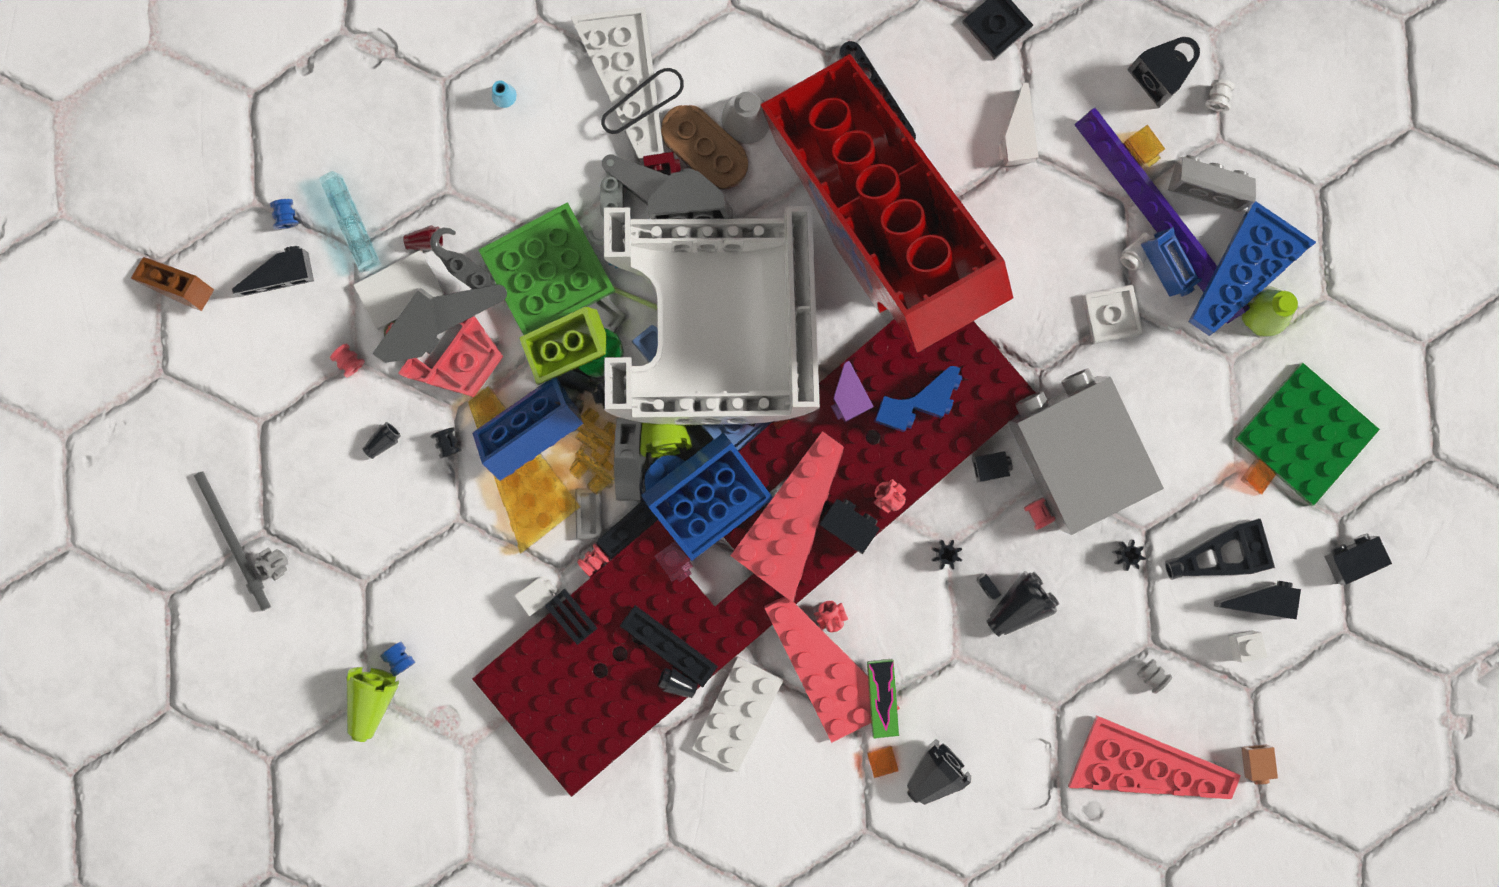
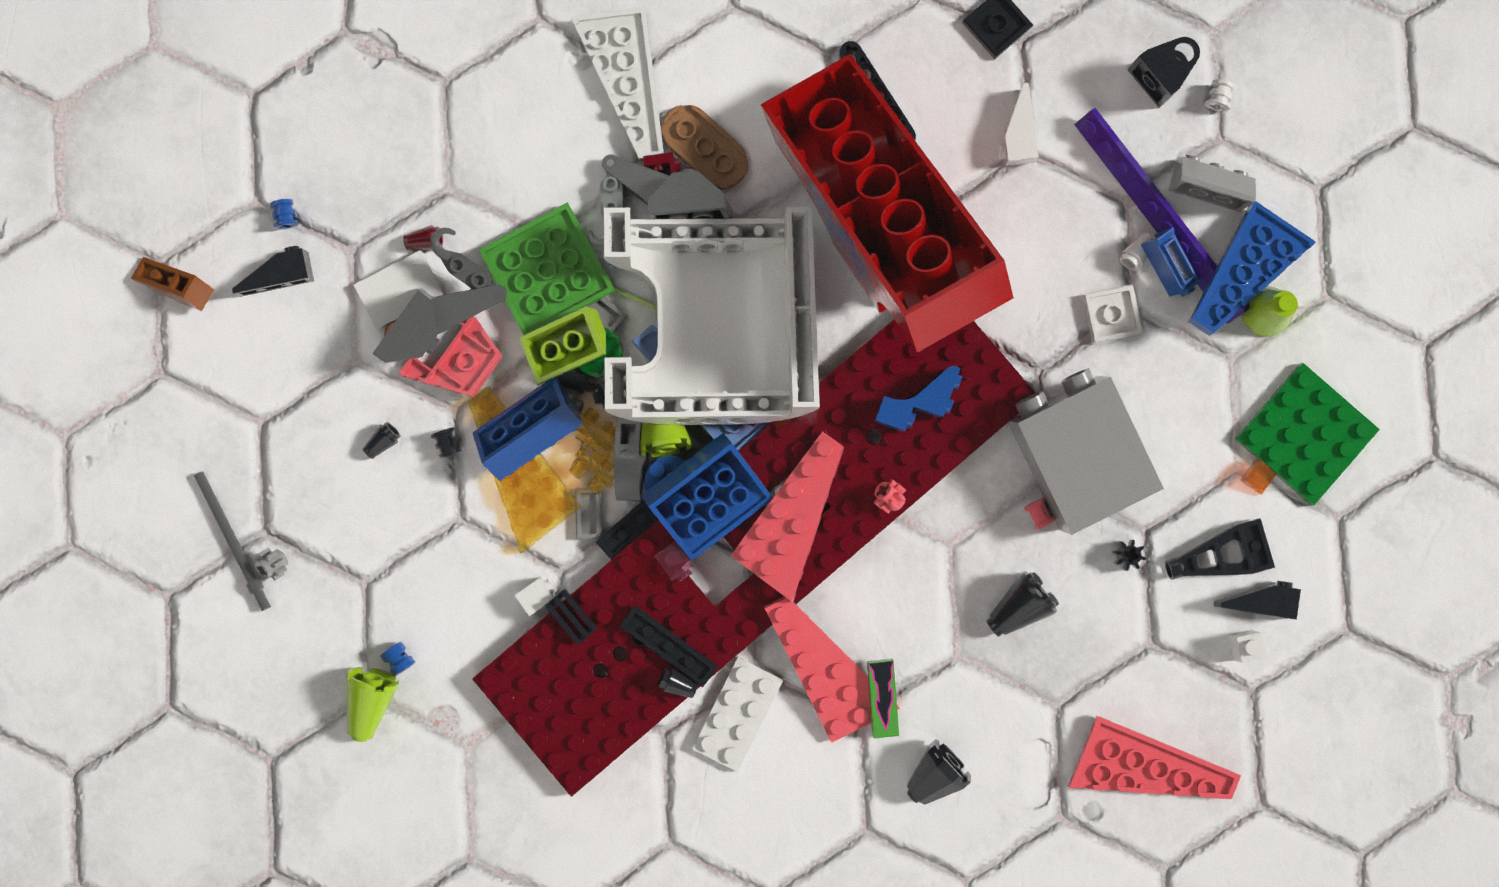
(347, 360): coral bush -> none
(349, 221): clear light blue brick -> none
(505, 98): medium azure cone -> none
(593, 560): coral bush -> none
(649, 111): black piece -> none
(745, 118): light grey cone -> none
(831, 616): coral gear -> none
(849, 525): black brick -> none
(850, 396): medium lavender slope -> none
(882, 761): clear orange plate -> none
(953, 557): black gear -> none
(988, 586): black tile -> none
(992, 466): black brick -> none
(1145, 147): clear yellow brick -> none
(1154, 676): light grey bush -> none
(1259, 763): nougat brick -> none
(1357, 559): black brick -> none

